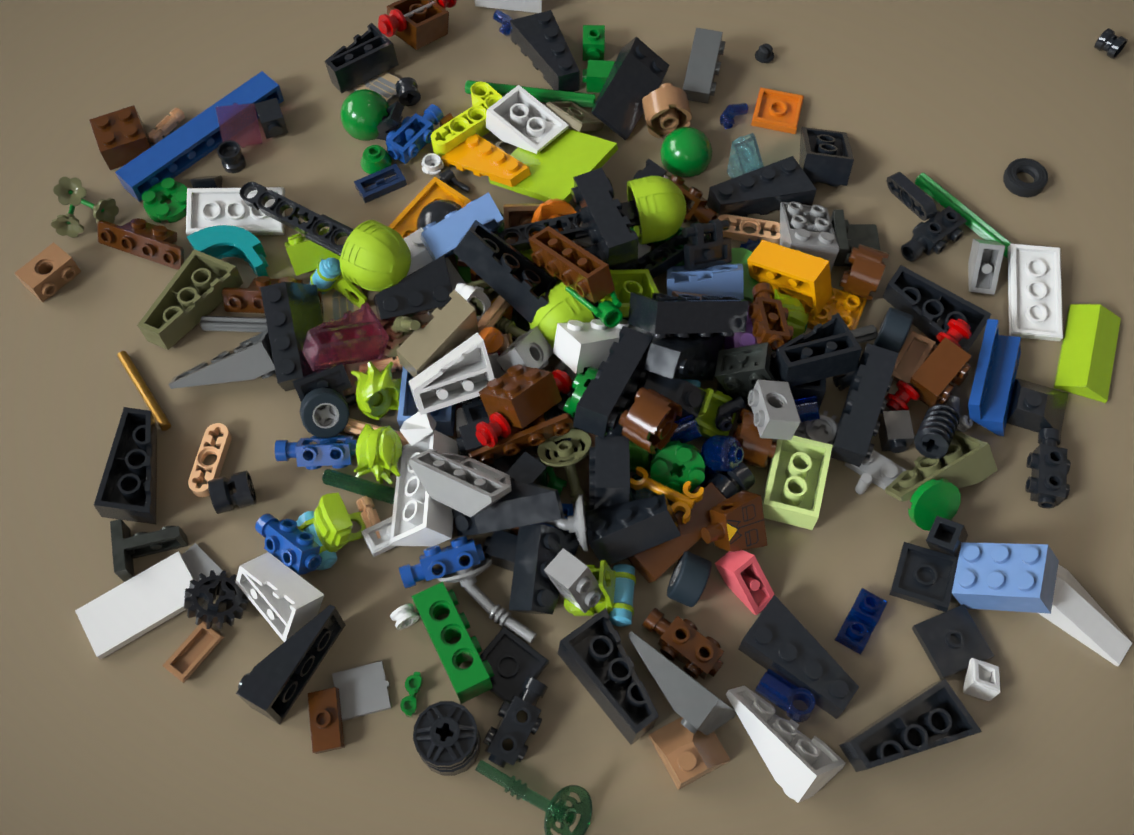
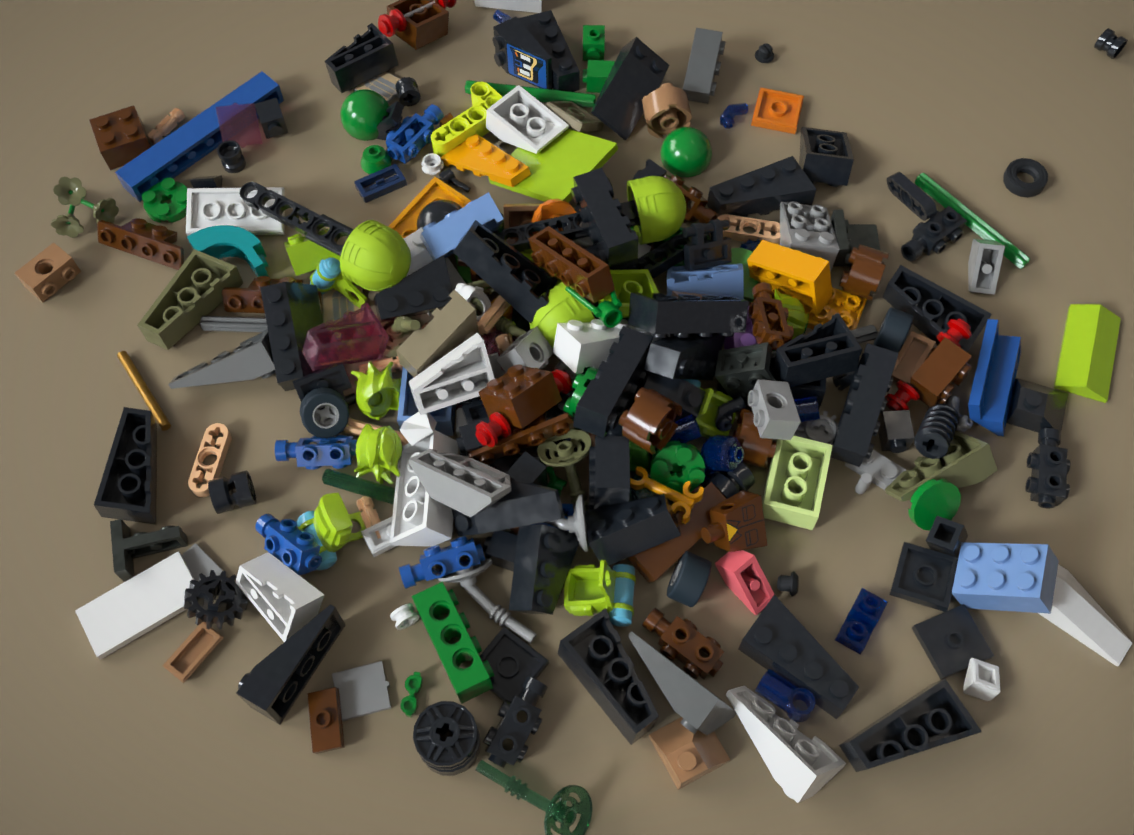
(492, 338): orange tile -> none
(522, 54): none -> black slope
(574, 580): light grey brick -> none
(744, 156): clear light blue slope -> none
(788, 583): none -> black piece
(1035, 292): white tile -> none

